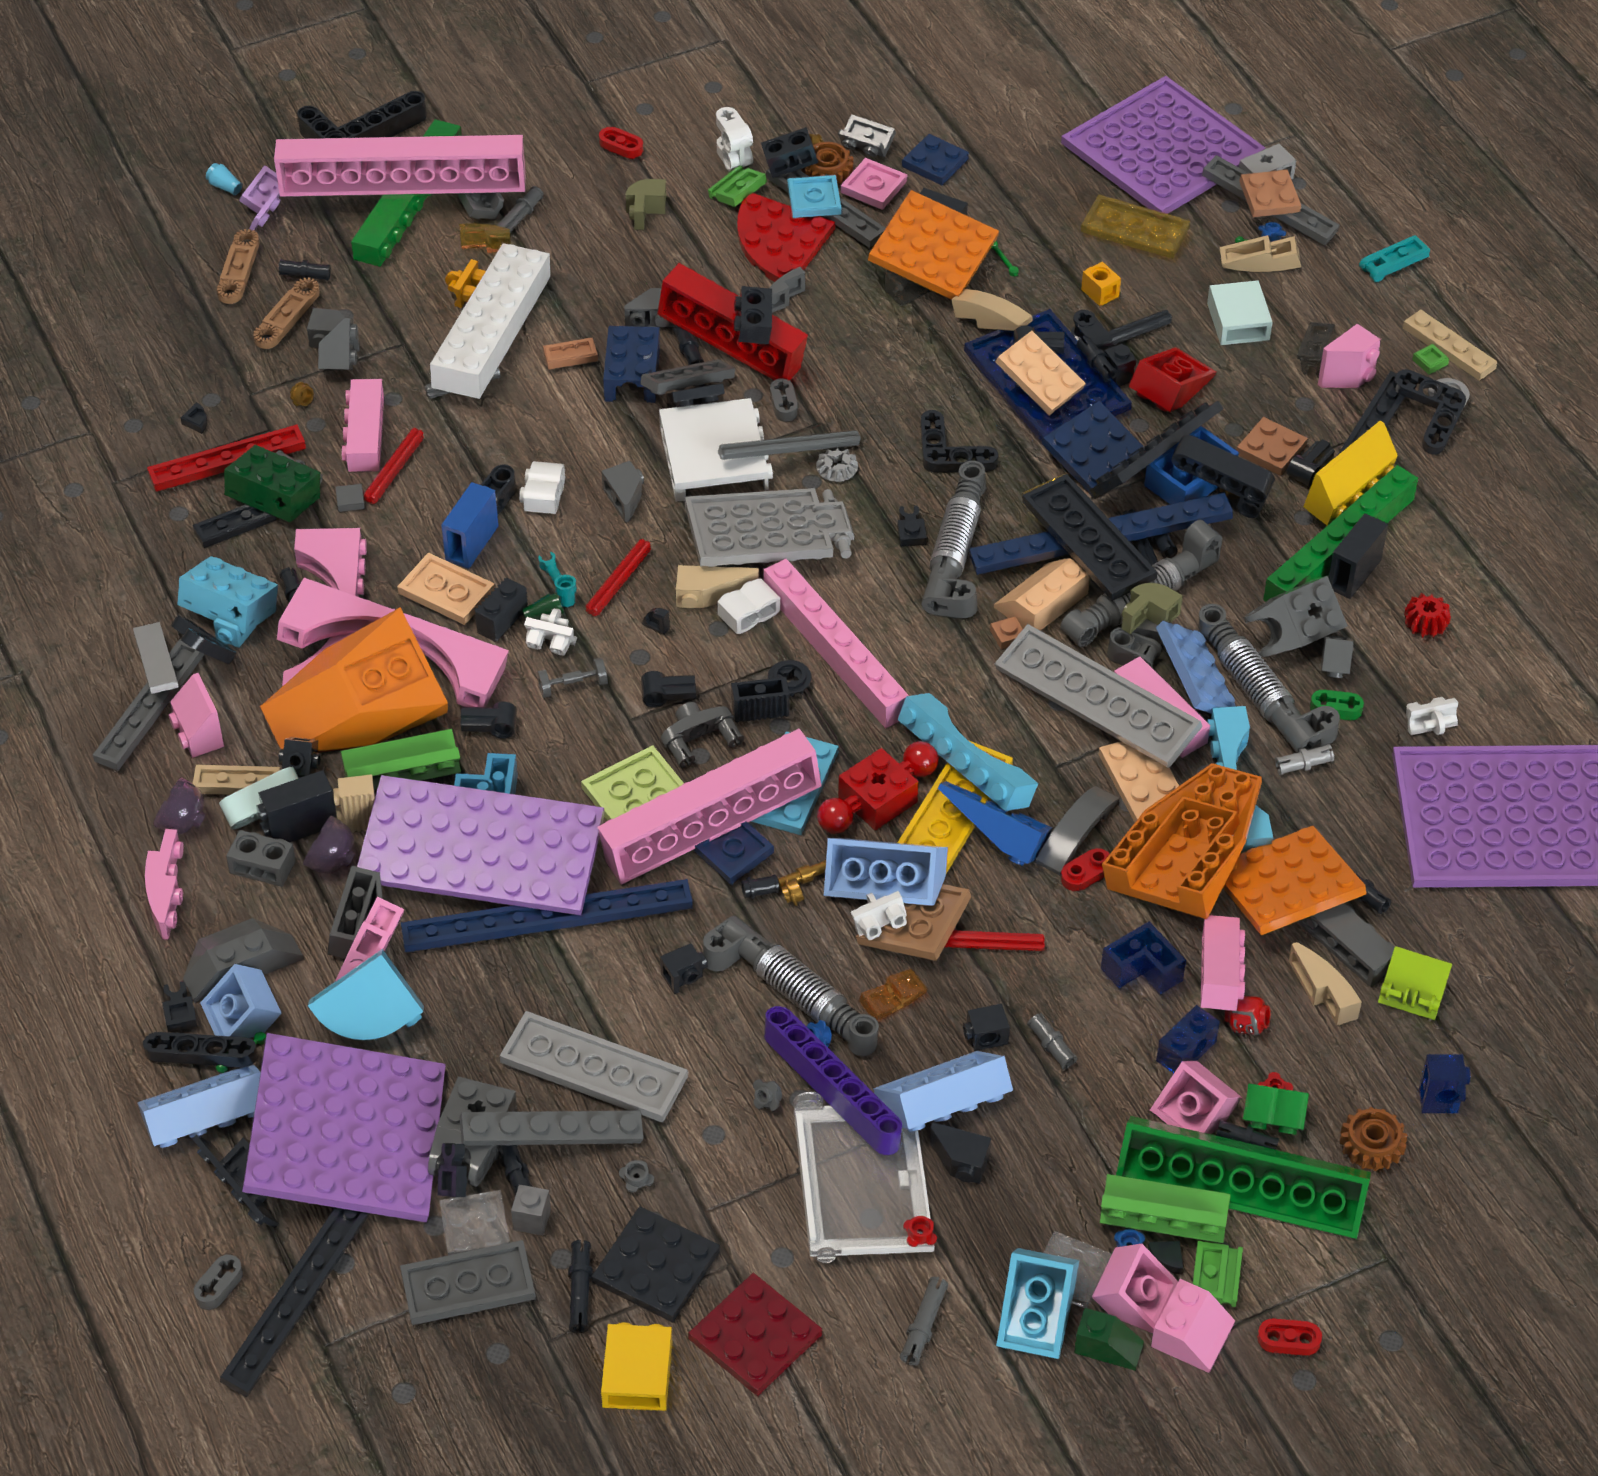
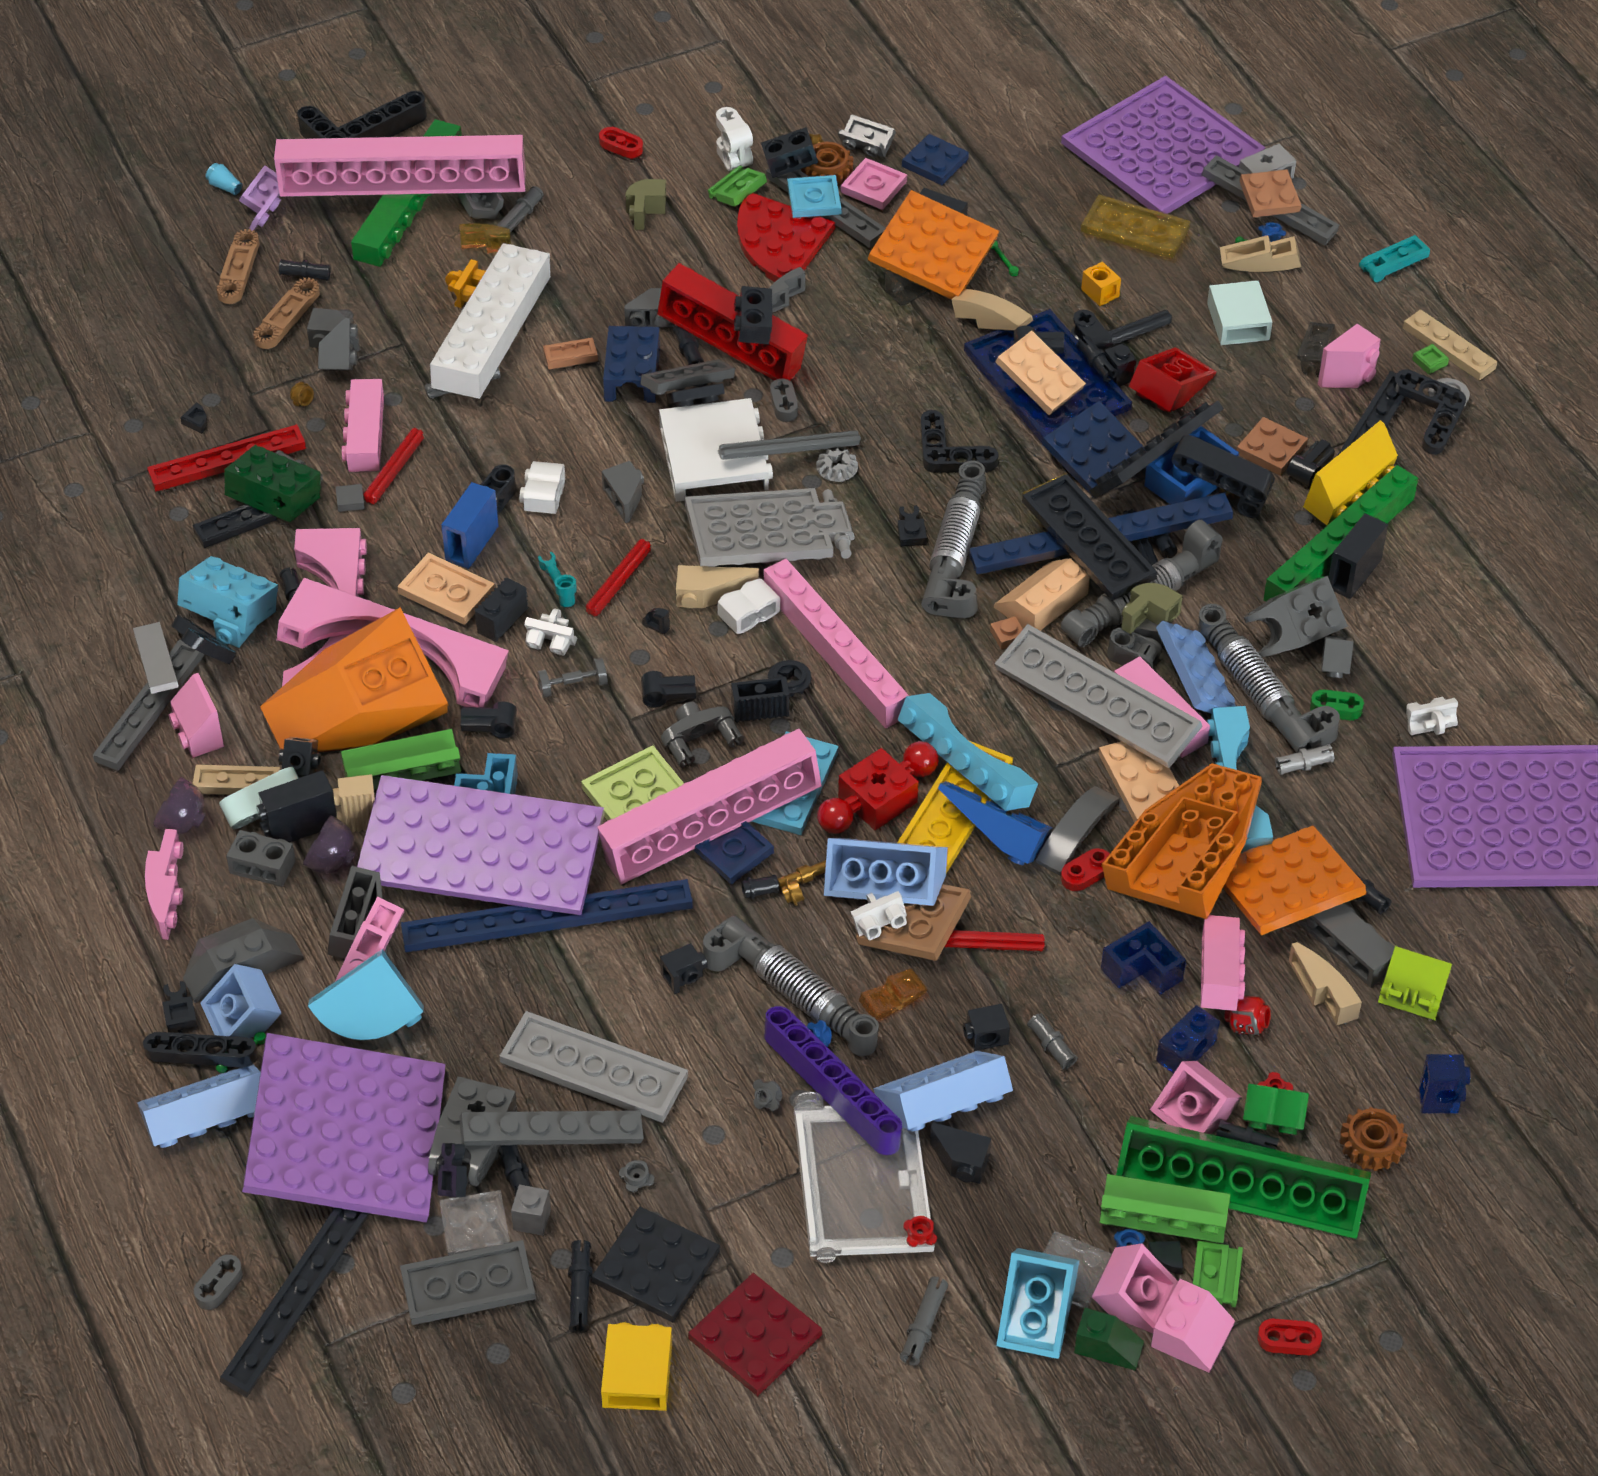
(232, 1171): black bracket -> none
(543, 606): dark green cone -> none
(1427, 615): red gear -> none

